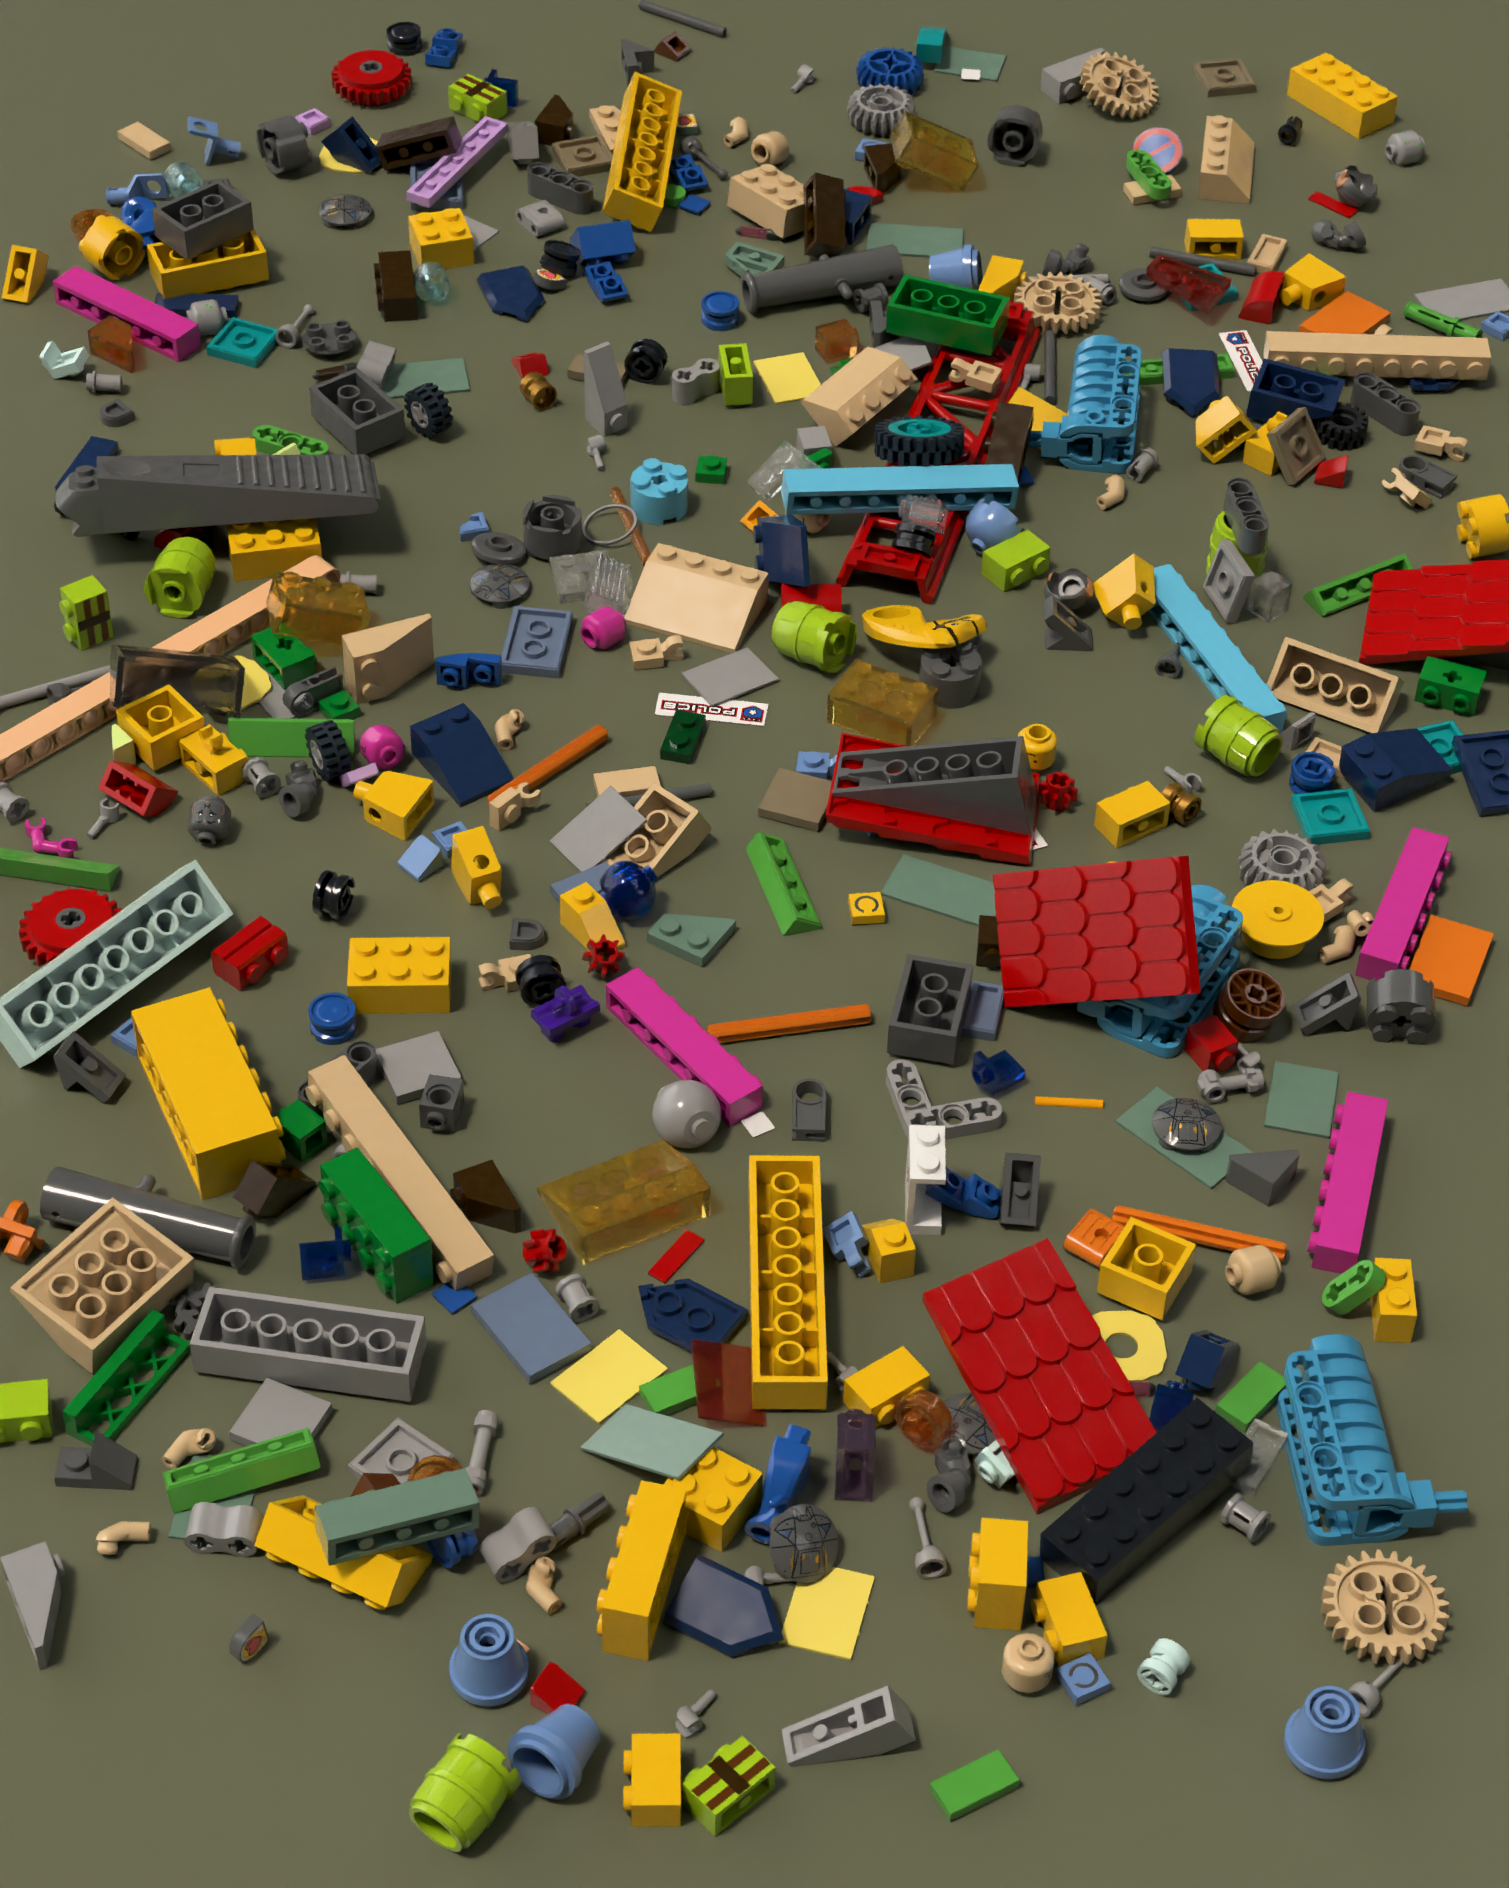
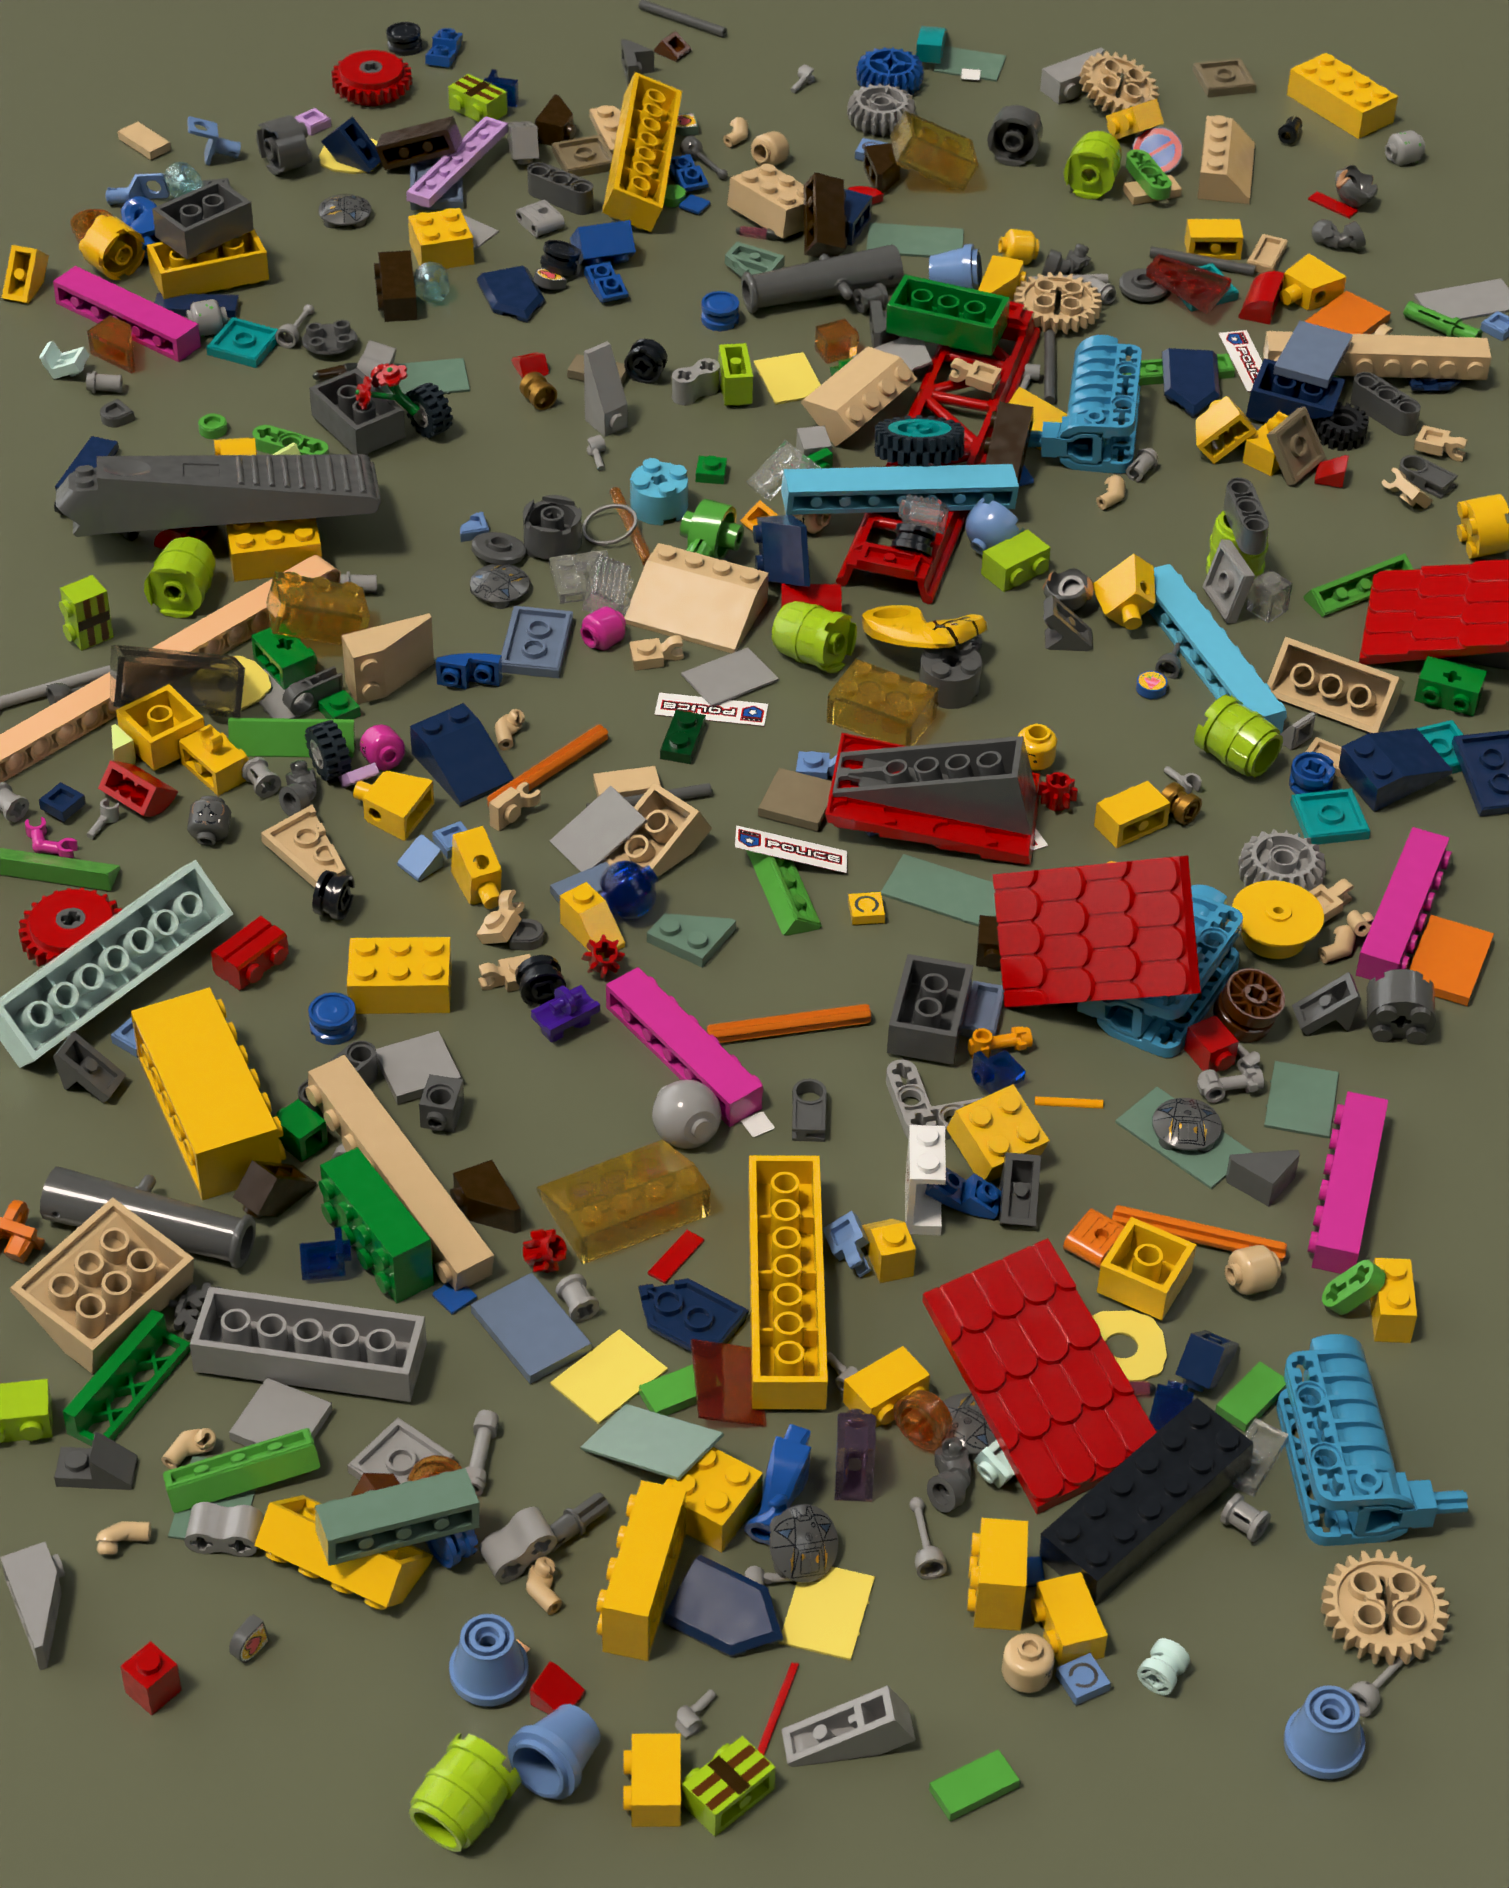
(62, 801): none -> dark blue plate
(151, 1678): none -> red brick
(212, 426): none -> bright green tile
(304, 845): none -> tan wing
(387, 375): none -> red plant
(501, 924): none -> tan plate
(712, 529): none -> bright green piece
(777, 1708): none -> red piece
(791, 849): none -> white sticker
(984, 1041): none -> light orange bar
(994, 1127): none -> yellow brick
(1019, 245): none -> yellow head
(1093, 165): none -> lime piece
(1134, 119): none -> yellow brick
(1151, 684): none -> tile
(1313, 354): none -> sand blue tile

